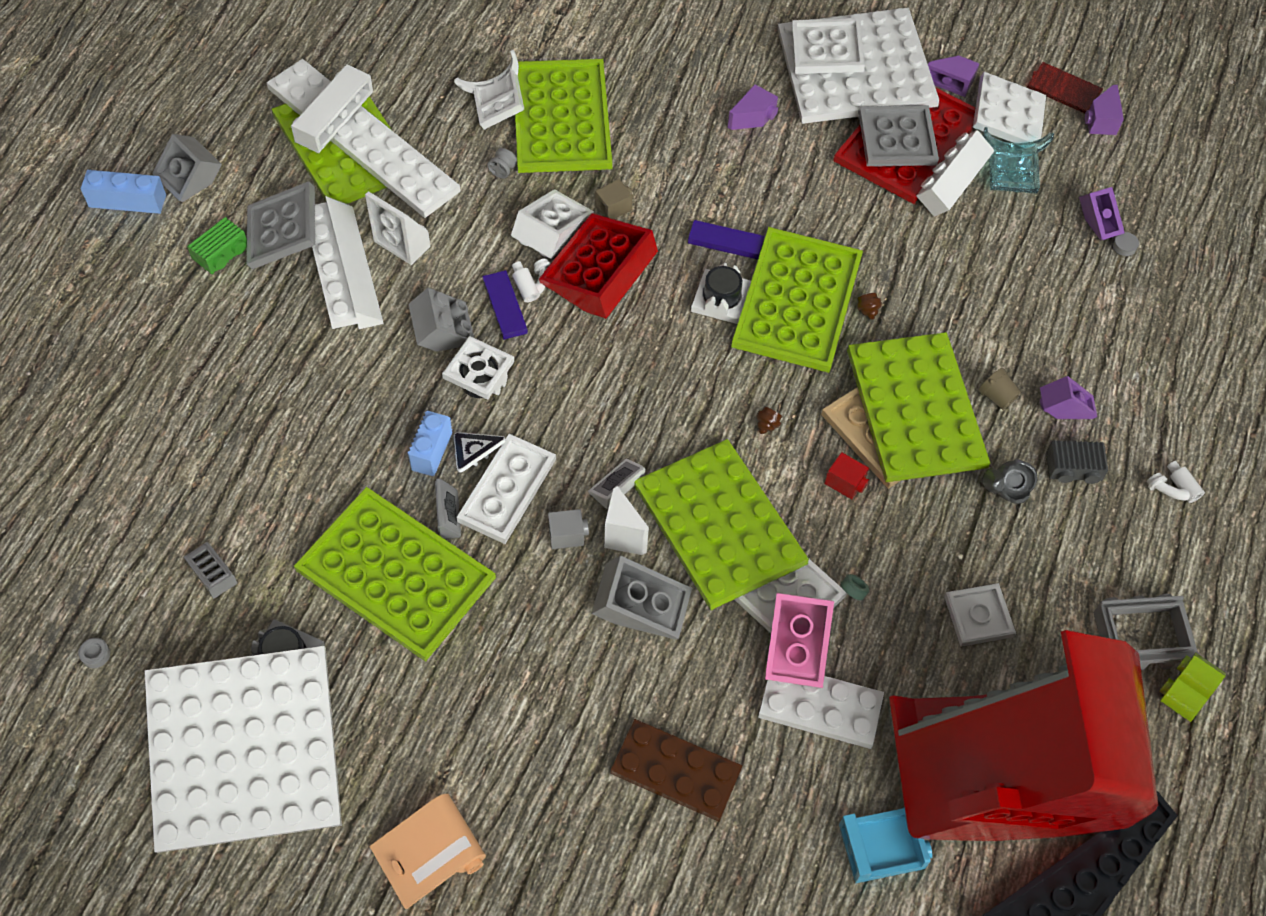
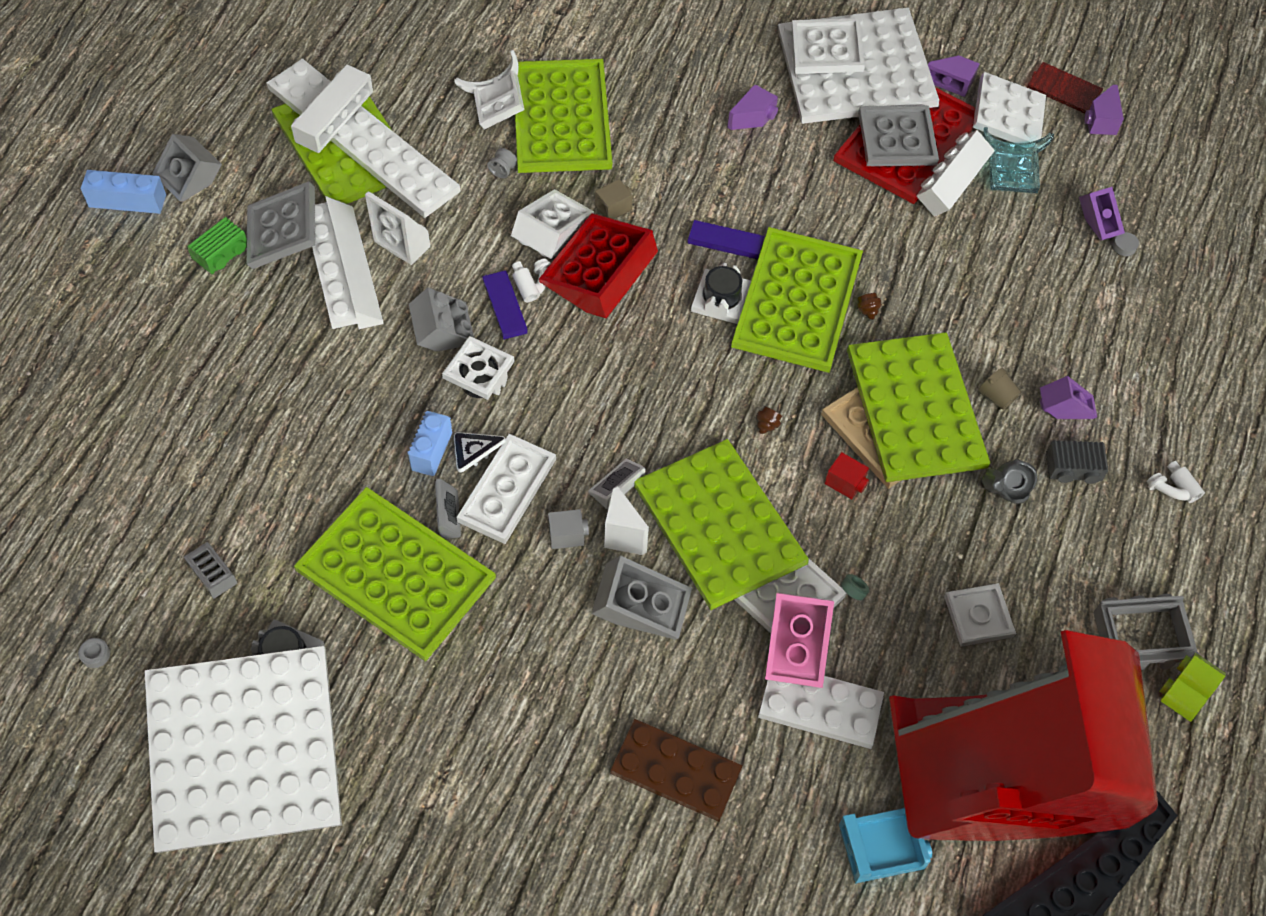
(429, 848): light nougat door -> none

